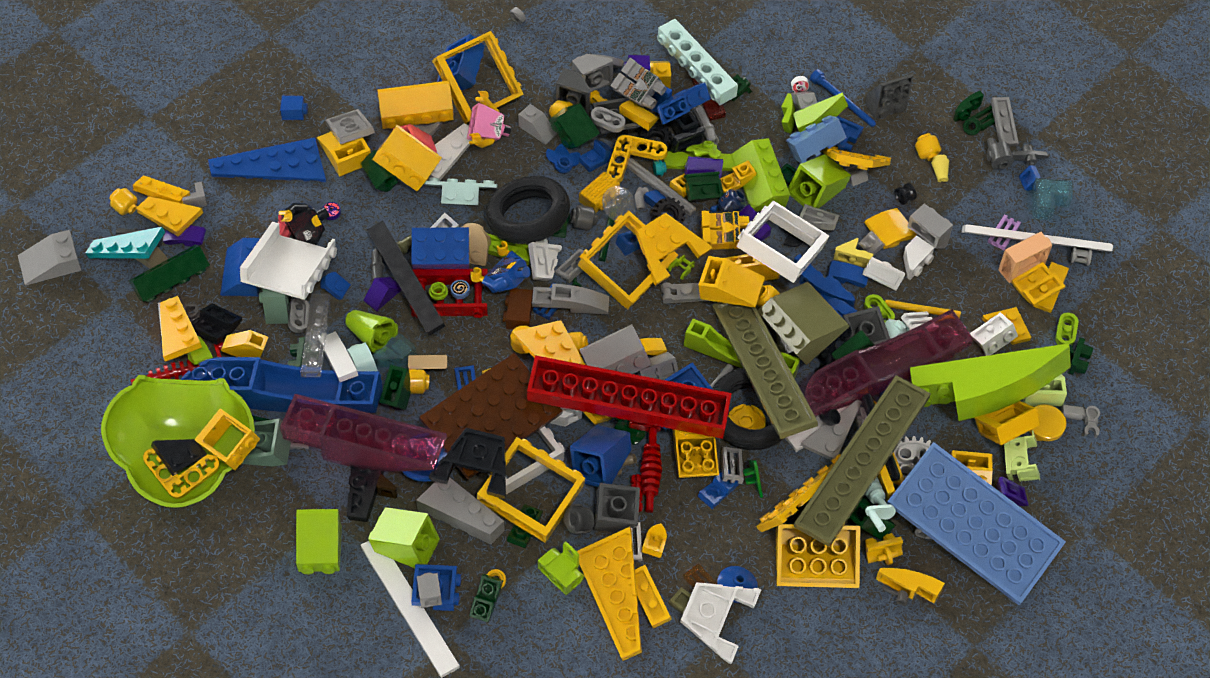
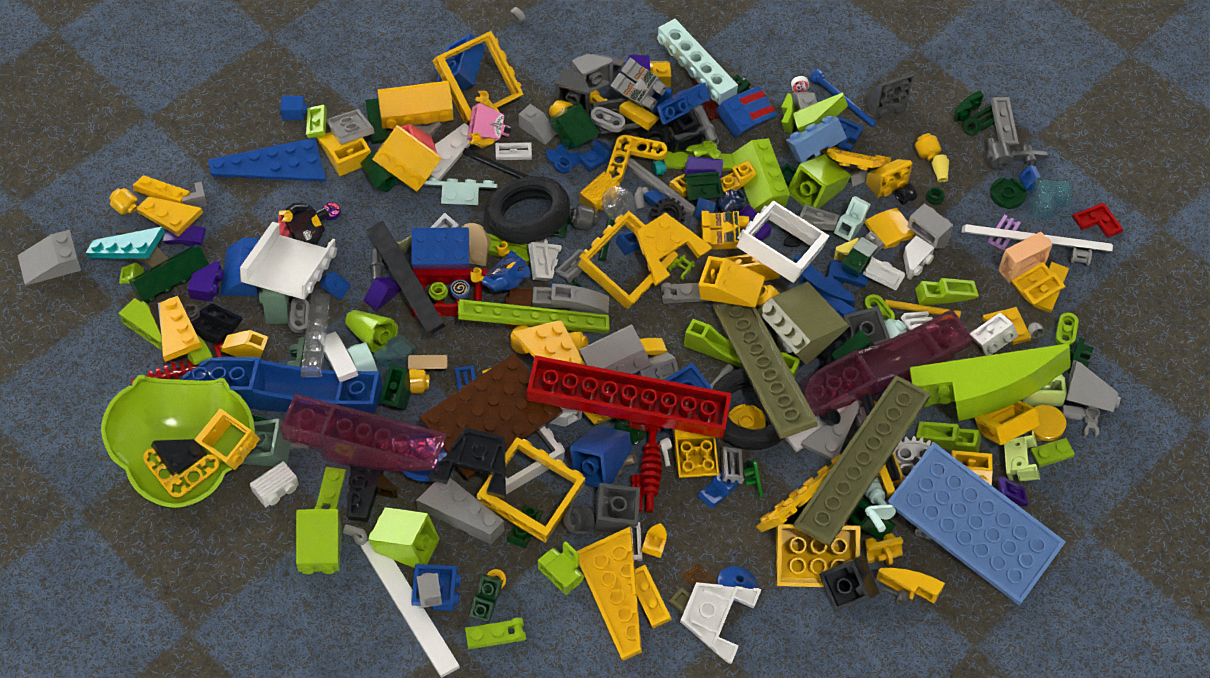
(129, 272): none -> lime slope
(140, 320): none -> lime slope
(205, 282): none -> dark purple slope
(274, 484): none -> white brick
(316, 121): none -> lime plate
(331, 488): none -> lime plate
(358, 534): none -> light grey arm
(374, 119): none -> dark green tile
(495, 633): none -> lime plate
(499, 166): none -> black bar
(513, 154): none -> white tile
(532, 316): none -> lime tile
(665, 444): none -> white hand
(704, 205): none -> blue slope
(746, 111): none -> blue slope
(849, 583): none -> black slope
(853, 219): none -> light aqua brick
(859, 257): none -> dark green slope
(889, 177): none -> yellow slope
(937, 192): none -> dark green plate
(945, 291): none -> lime slope
(949, 436): none -> lime slope
(1010, 198): none -> dark green tile
(1036, 328): none -> light grey hinge
(1052, 452): none -> lime plate
(1089, 389): none -> light grey slope
(1100, 216): none -> red tile

